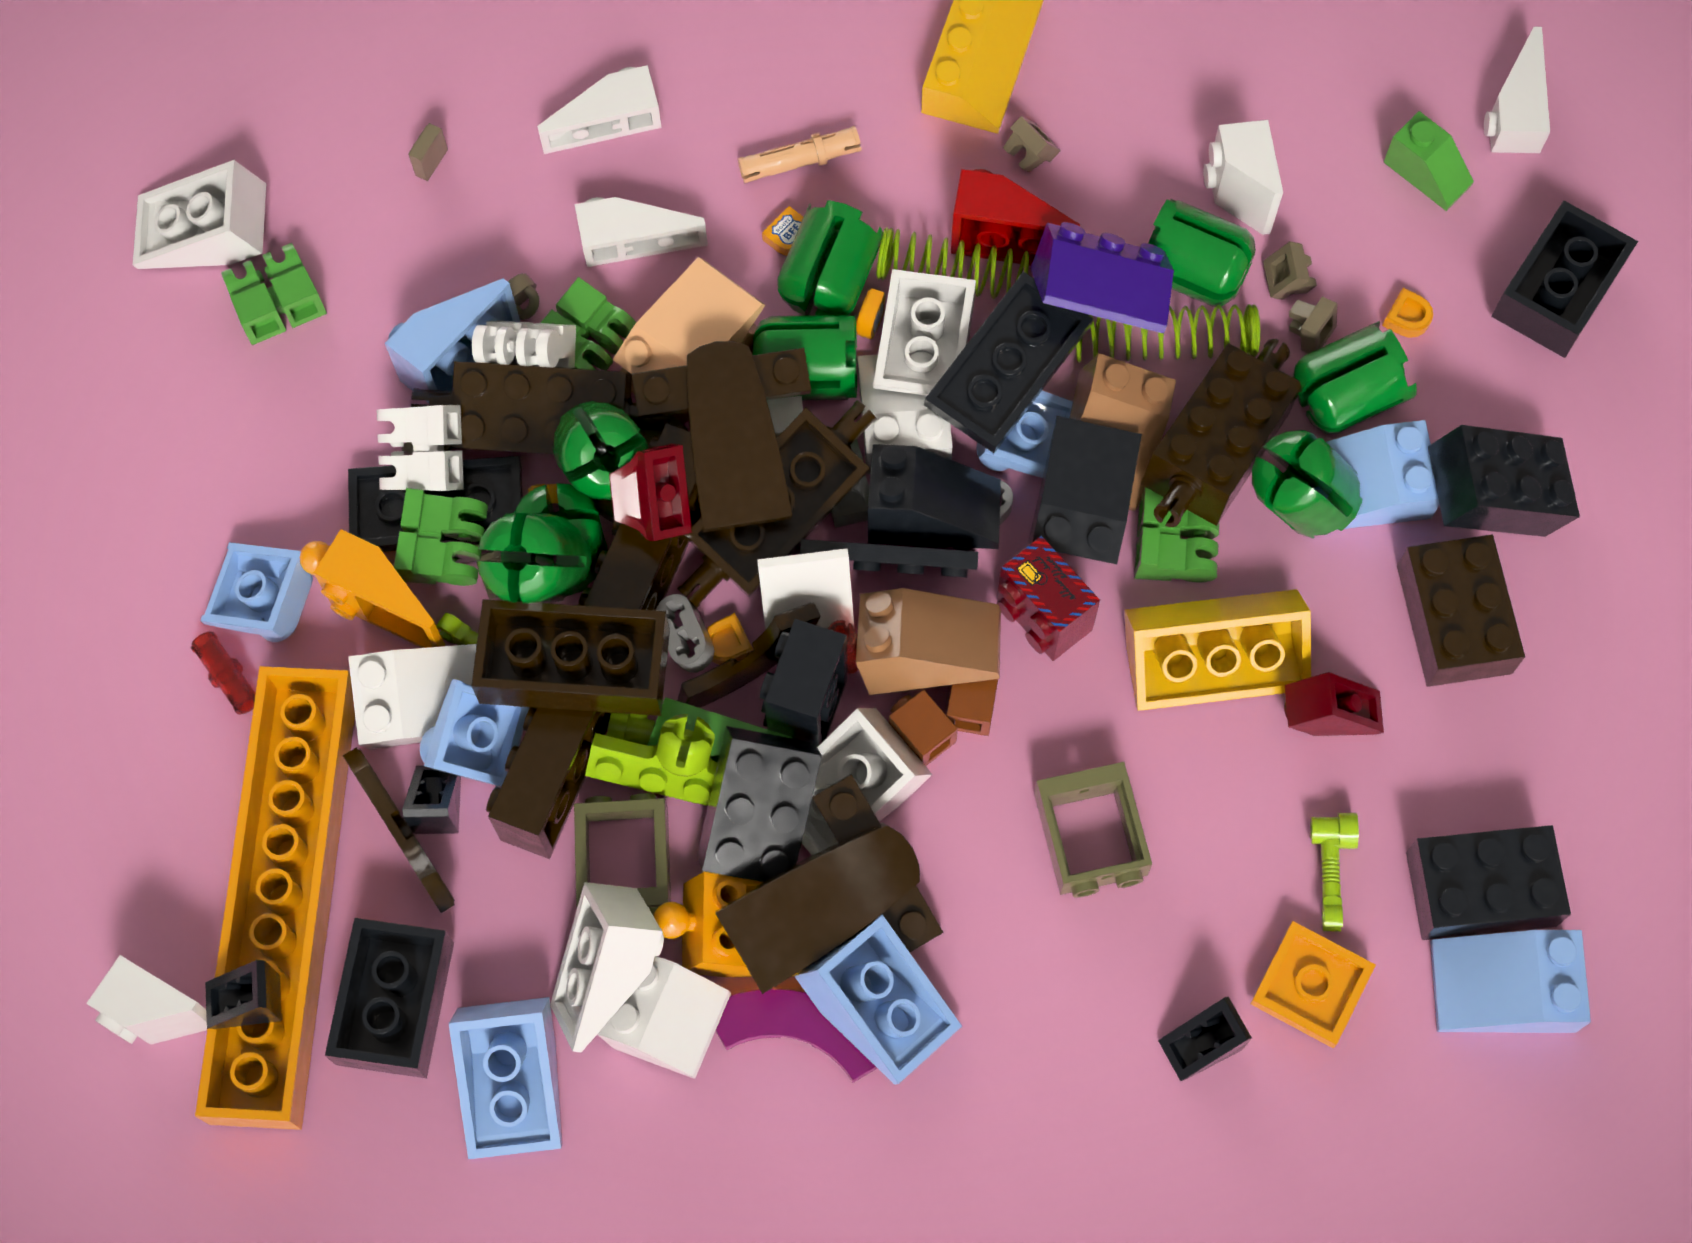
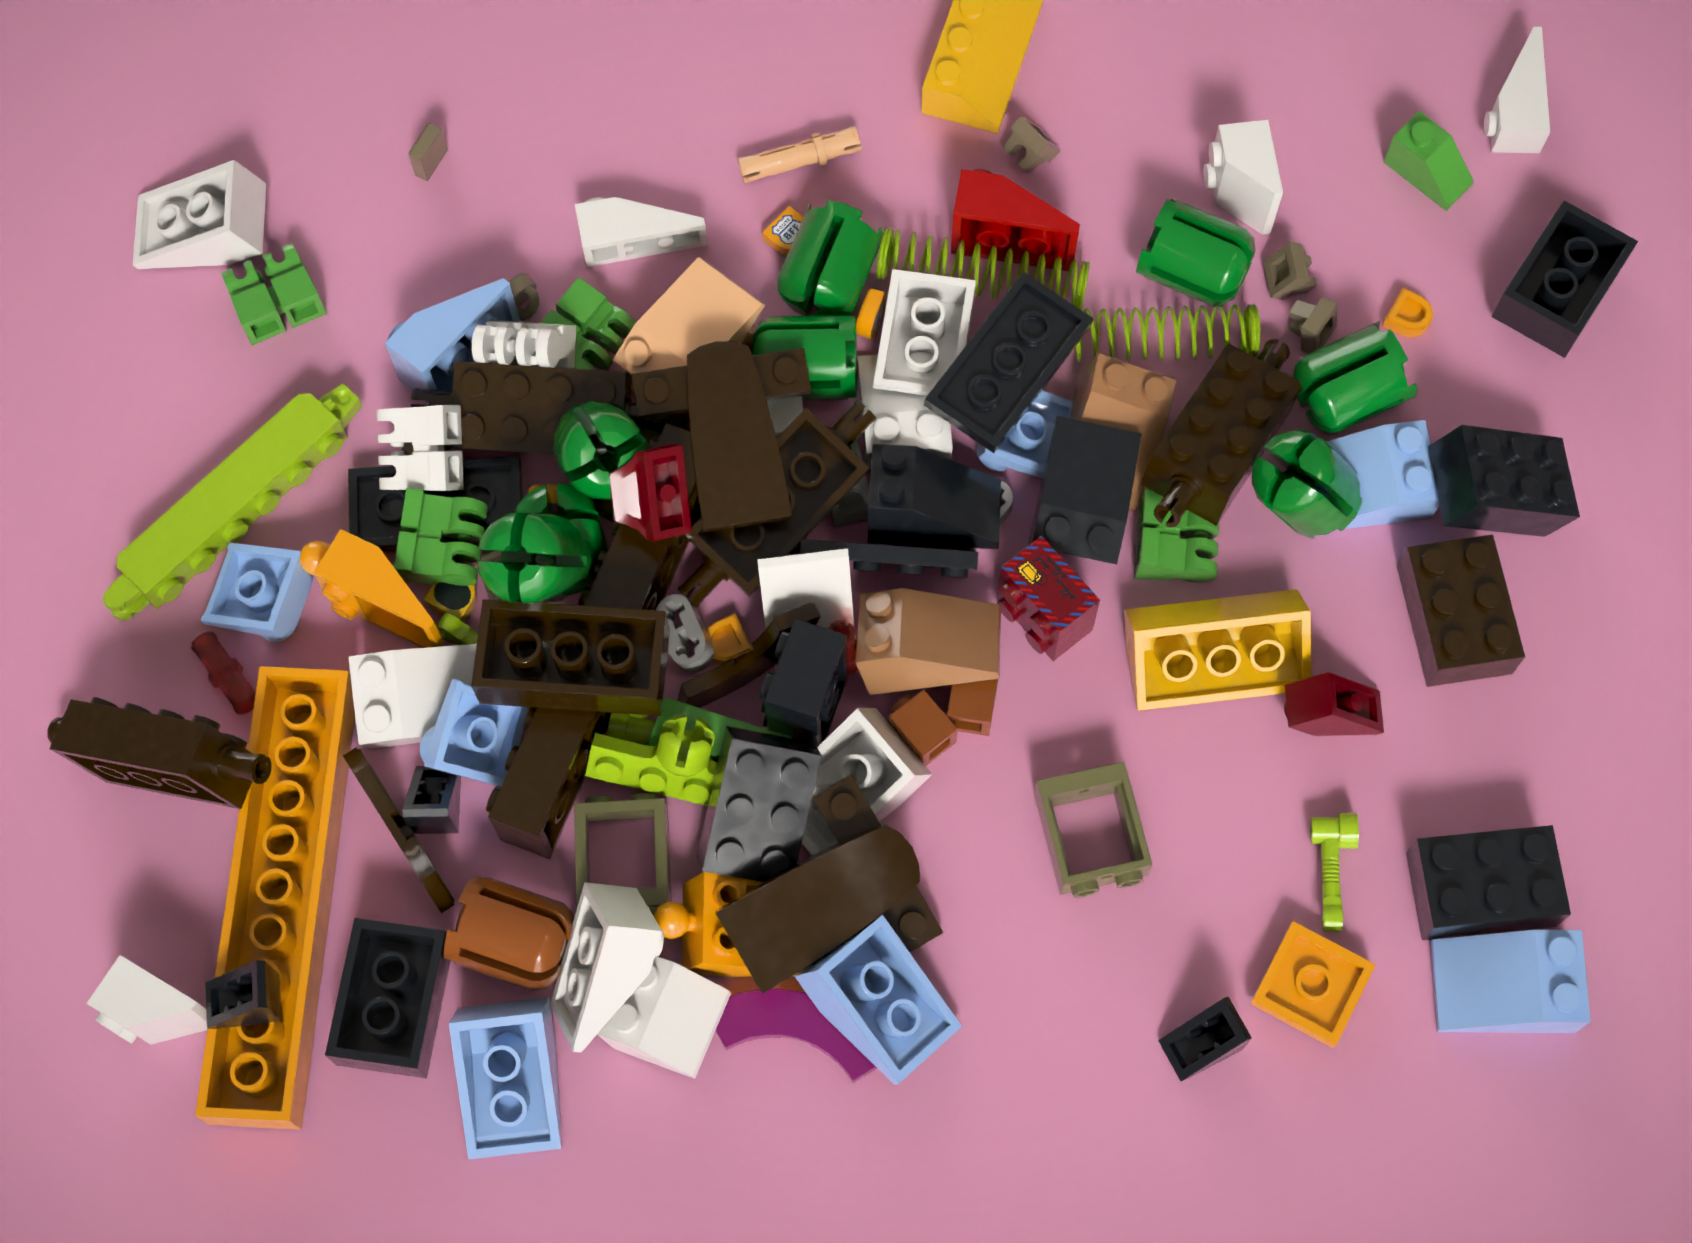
(158, 751): none -> dark brown brick
(229, 501): none -> lime hinge
(452, 599): none -> tile
(510, 934): none -> dark orange cylinder
(609, 109): white slope -> none
(1103, 276): dark purple slope -> none

